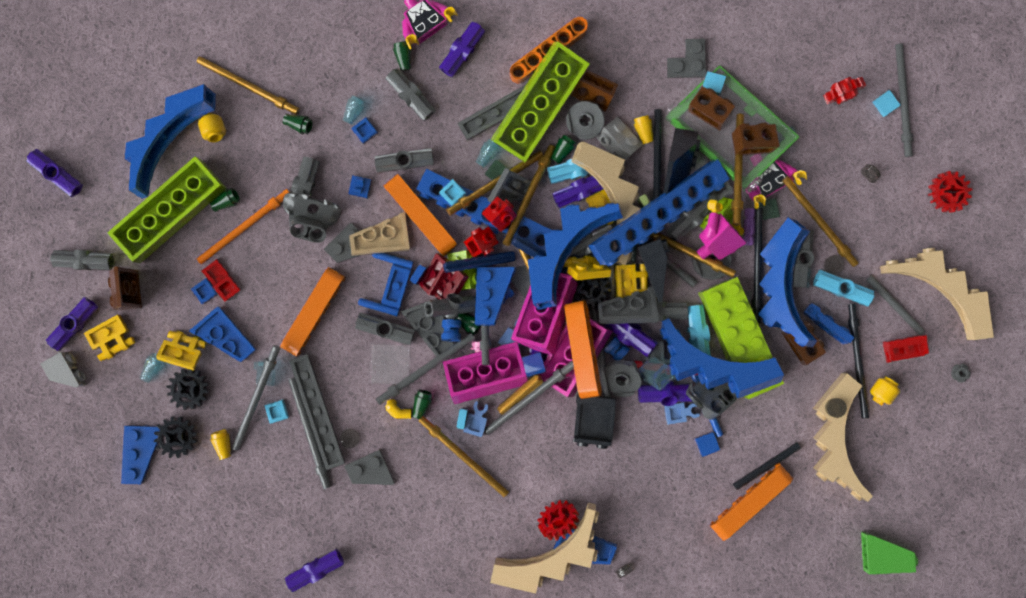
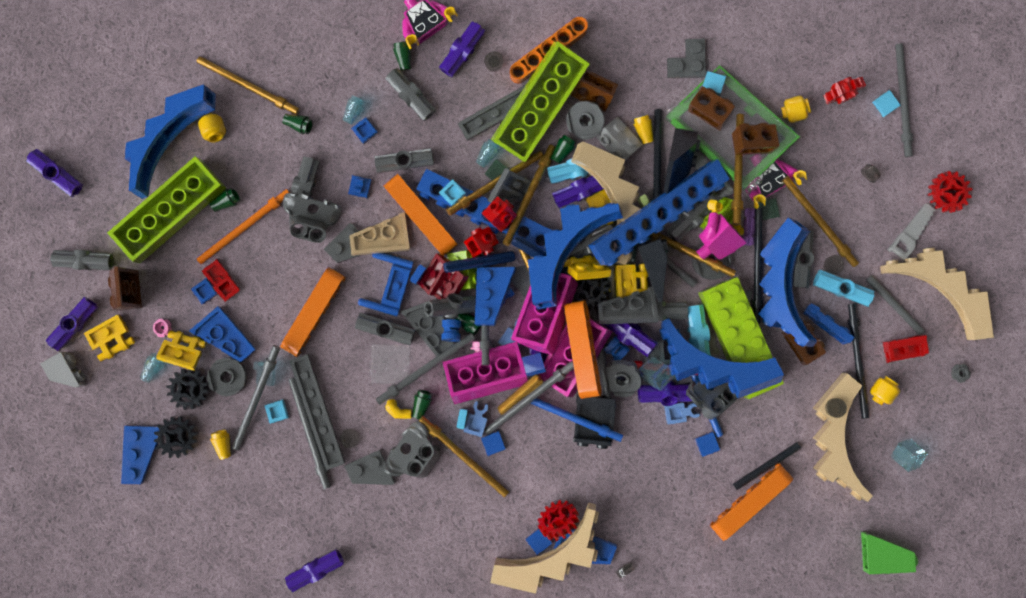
(157, 327): none -> bright pink plate
(218, 370): none -> dark grey plate
(401, 463): none -> dark grey piece
(493, 61): none -> clear smoke tile
(493, 443): none -> blue tile
(538, 541): none -> blue tile
(602, 430): none -> blue bar
(796, 109): none -> yellow head
(909, 455): none -> clear light blue panel
(912, 232): none -> light grey piece

